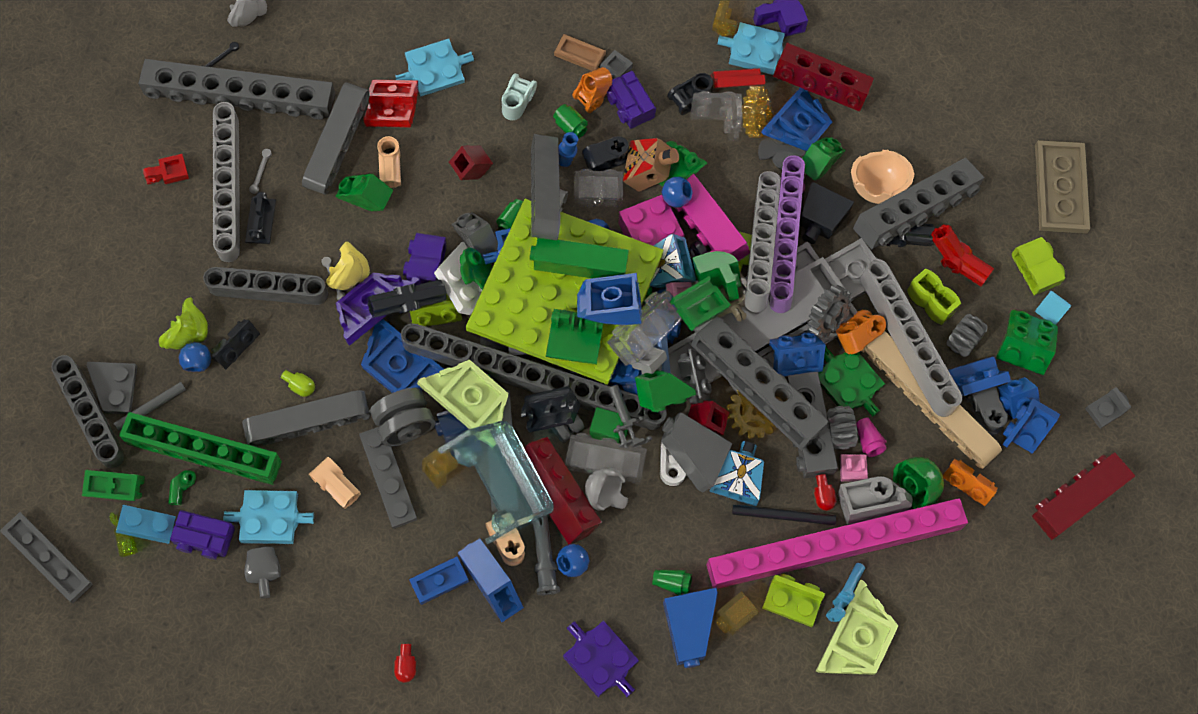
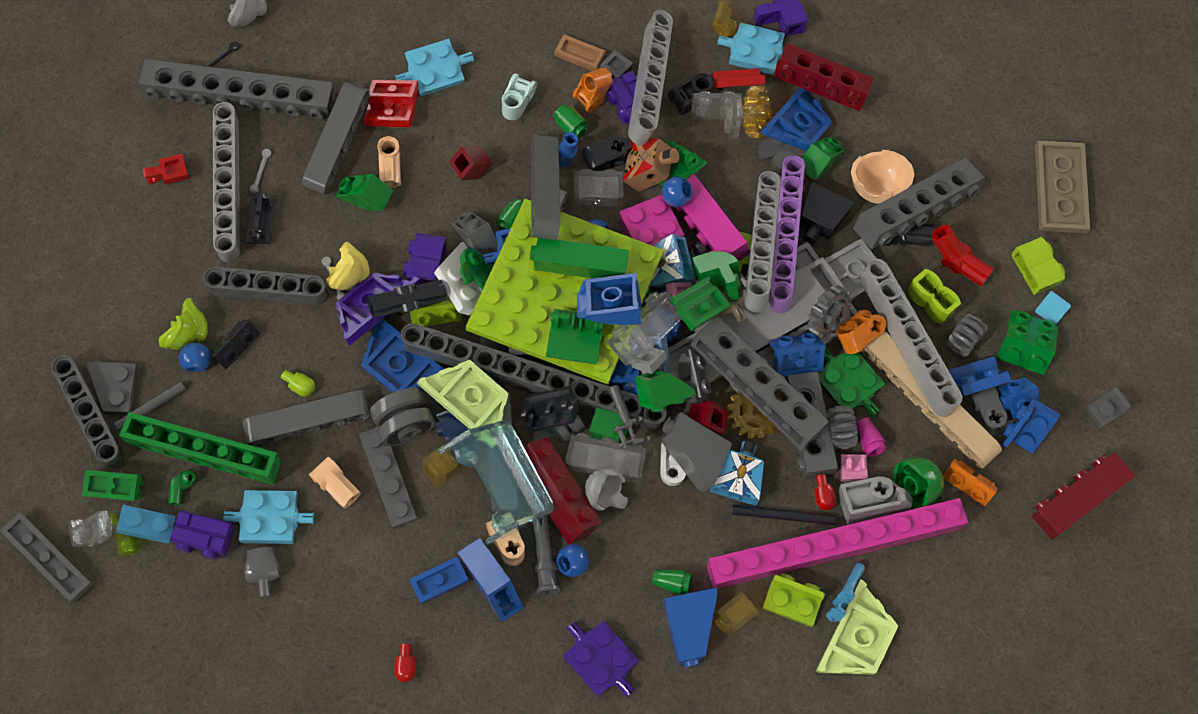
(90, 531): none -> clear bracket
(650, 77): none -> light grey beam

